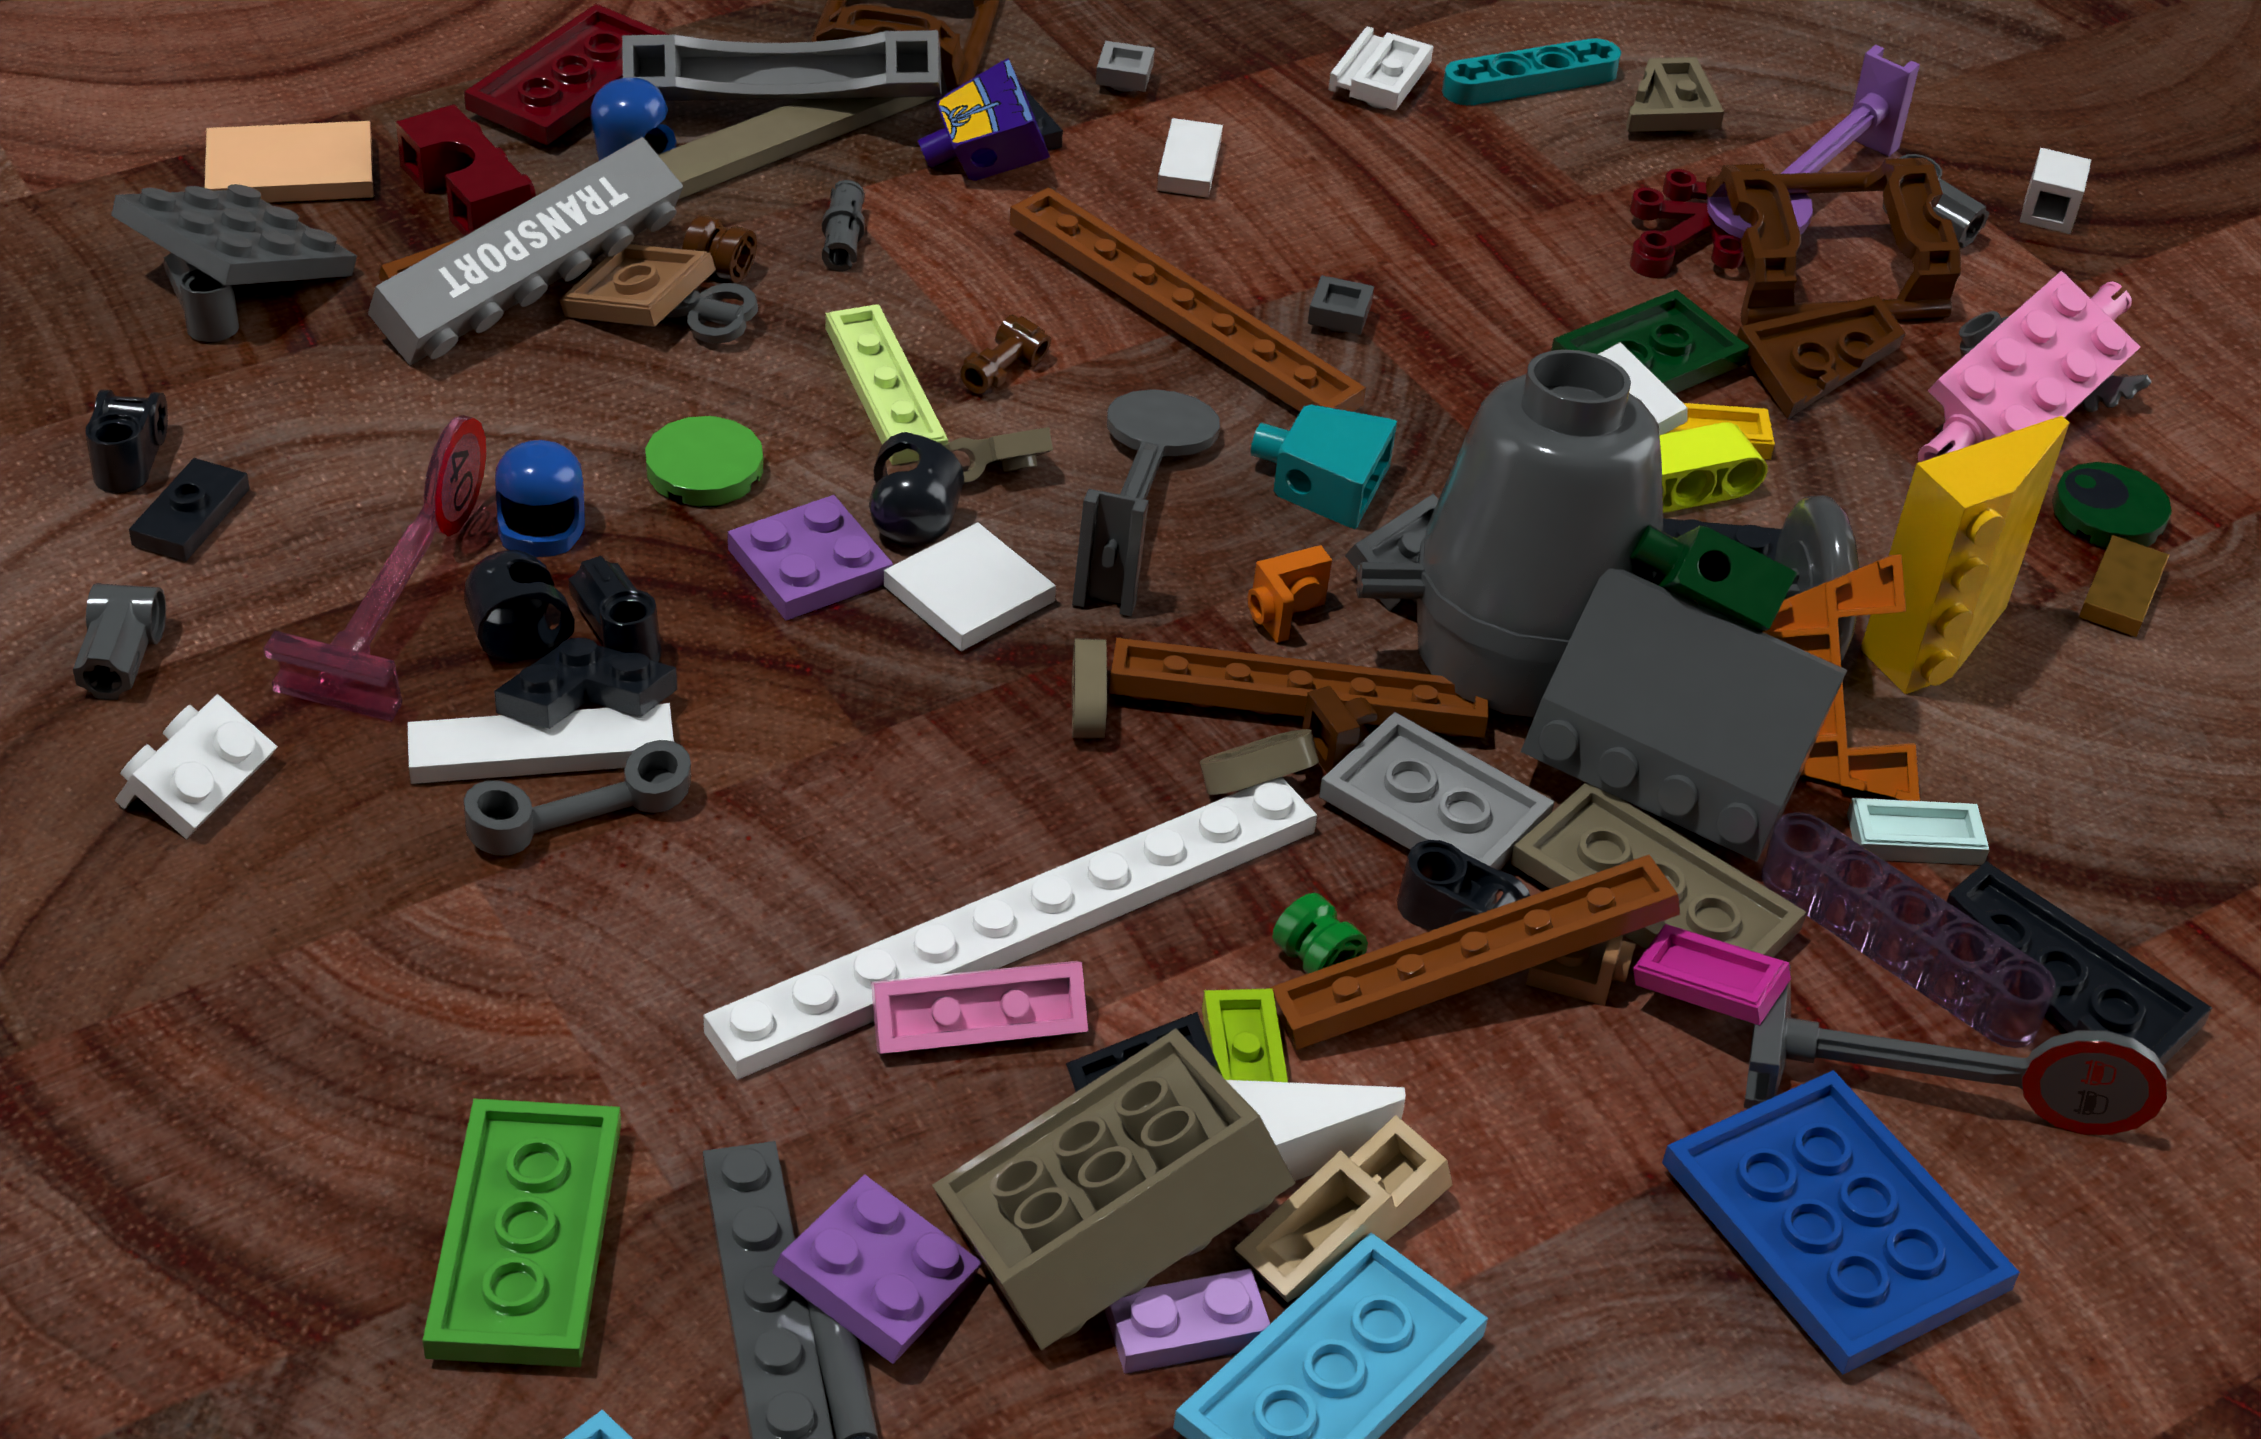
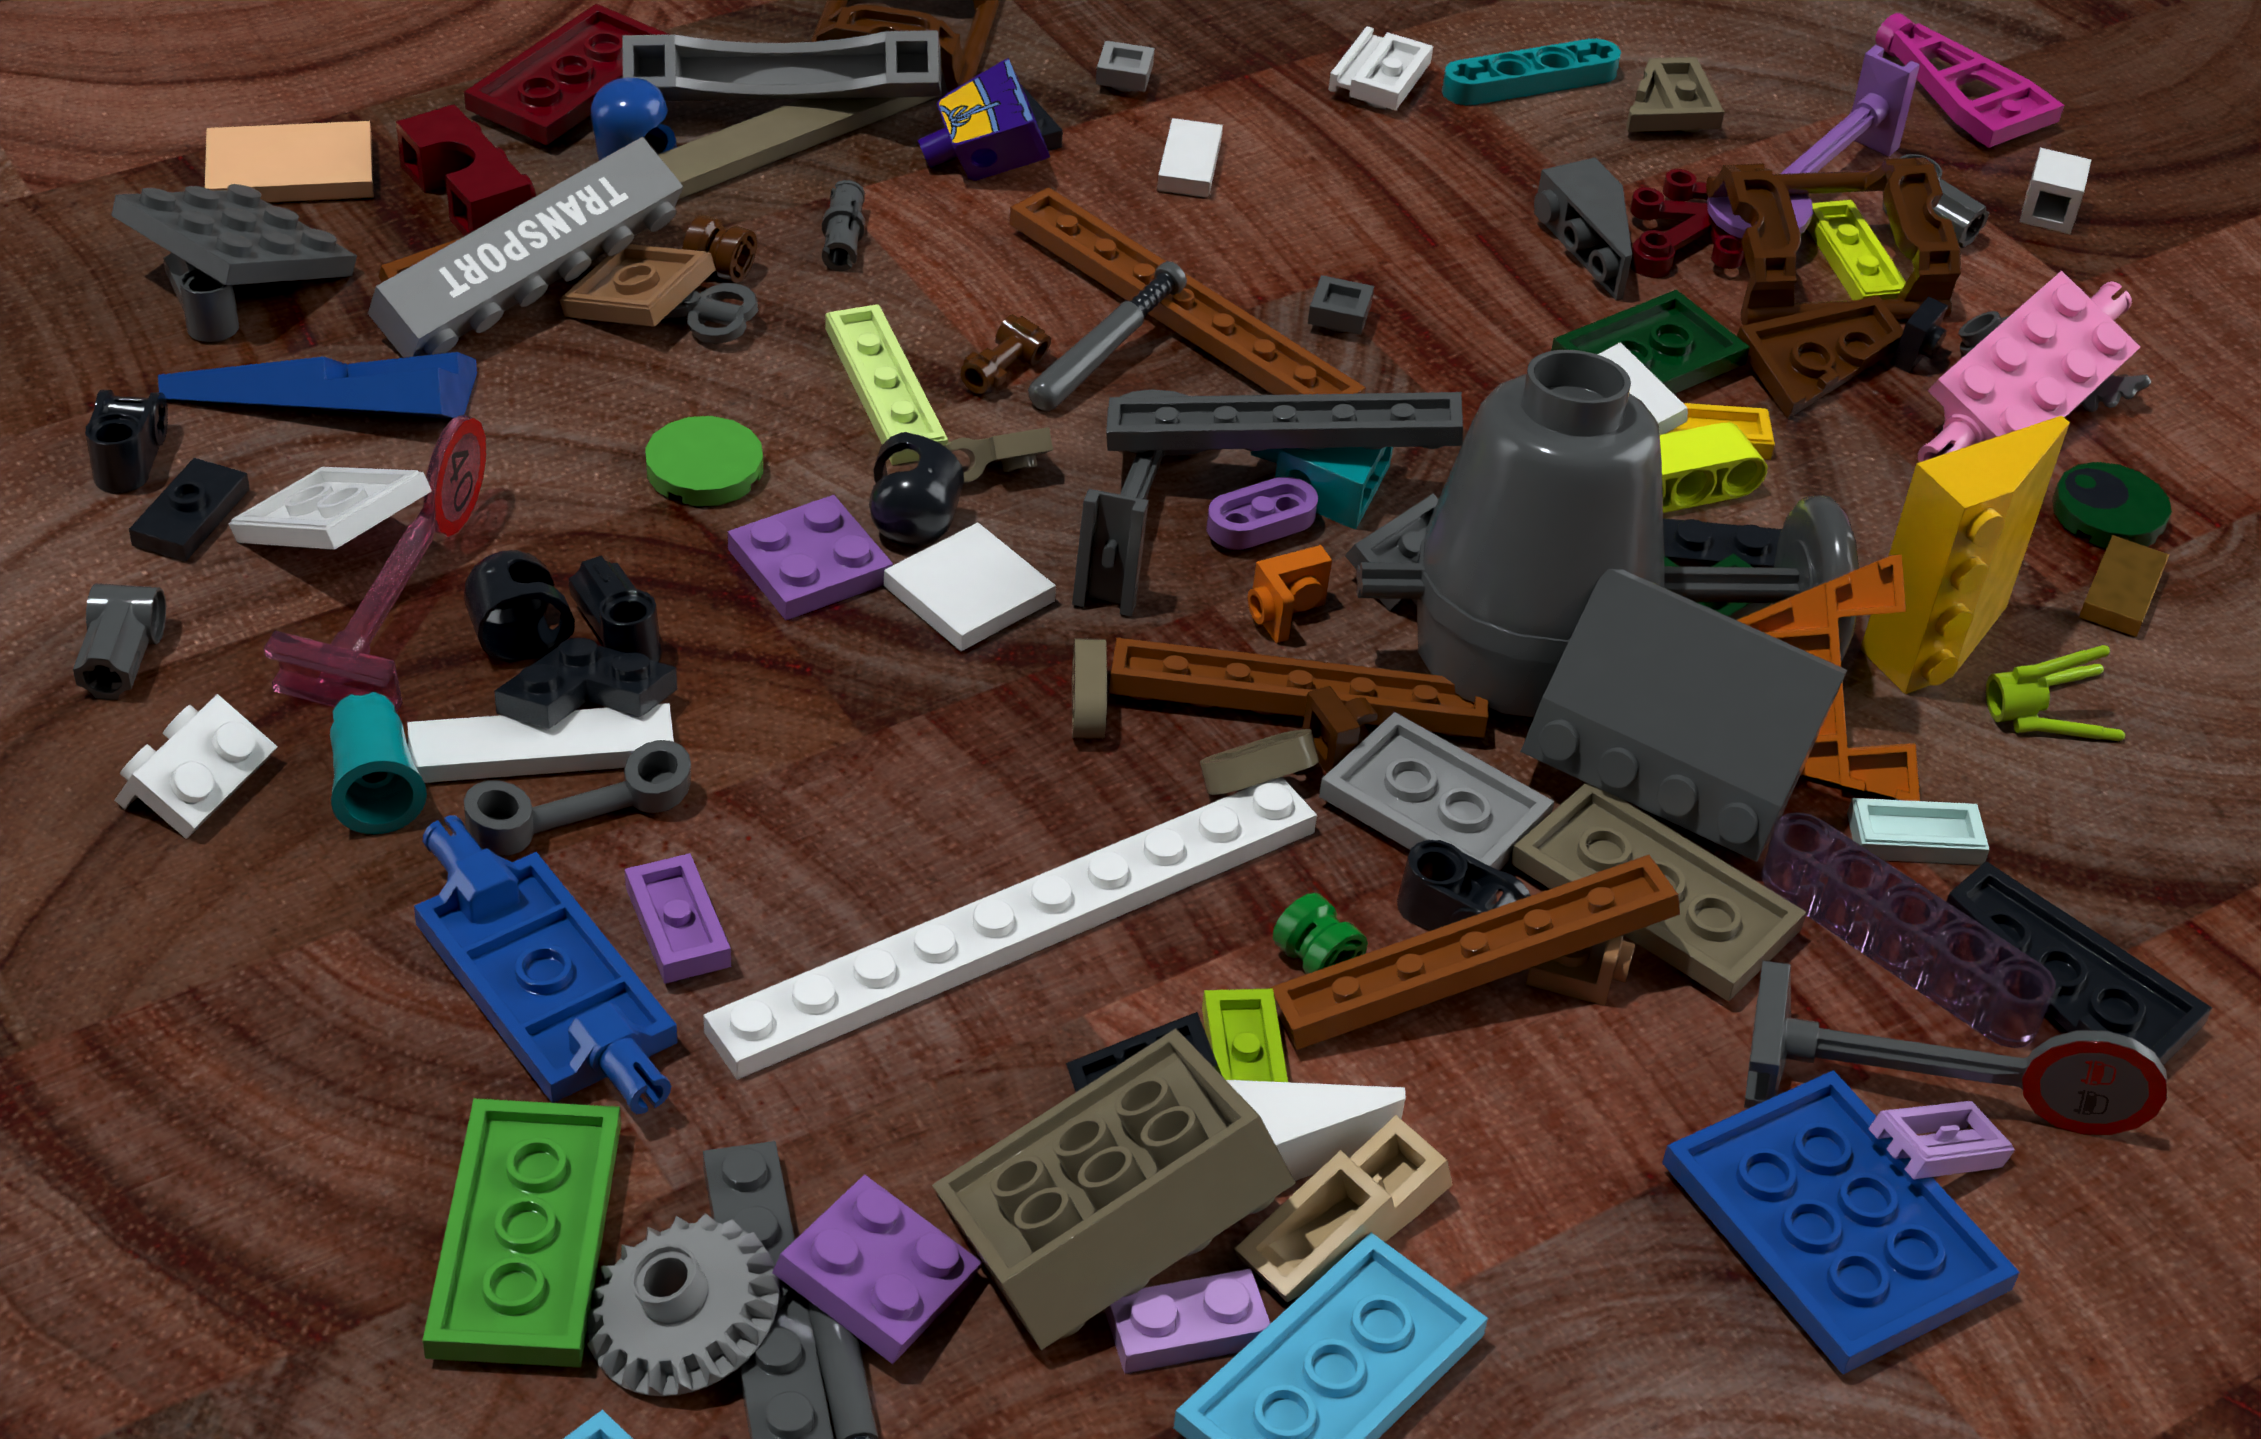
(329, 507): none -> white tile
(374, 772): none -> teal plant
(403, 387): none -> blue wedge
(534, 476): blue helmet -> none
(543, 972): none -> blue plate
(677, 918): none -> medium lavender plate
(683, 1307): none -> light grey gear
(979, 1006): bright pink plate -> none
(1094, 348): none -> dark grey piece
(1262, 513): none -> medium lavender plate
(1285, 421): none -> dark grey plate
(1589, 217): none -> dark grey slope
(1712, 974): dark pink tile -> none
(1717, 573): dark green torso -> none
(1854, 251): none -> neon yellow tile
(1921, 335): none -> black plate
(1948, 1149): none -> lavender tile
(1992, 119): none -> dark pink plate
(2025, 692): none -> lime plant

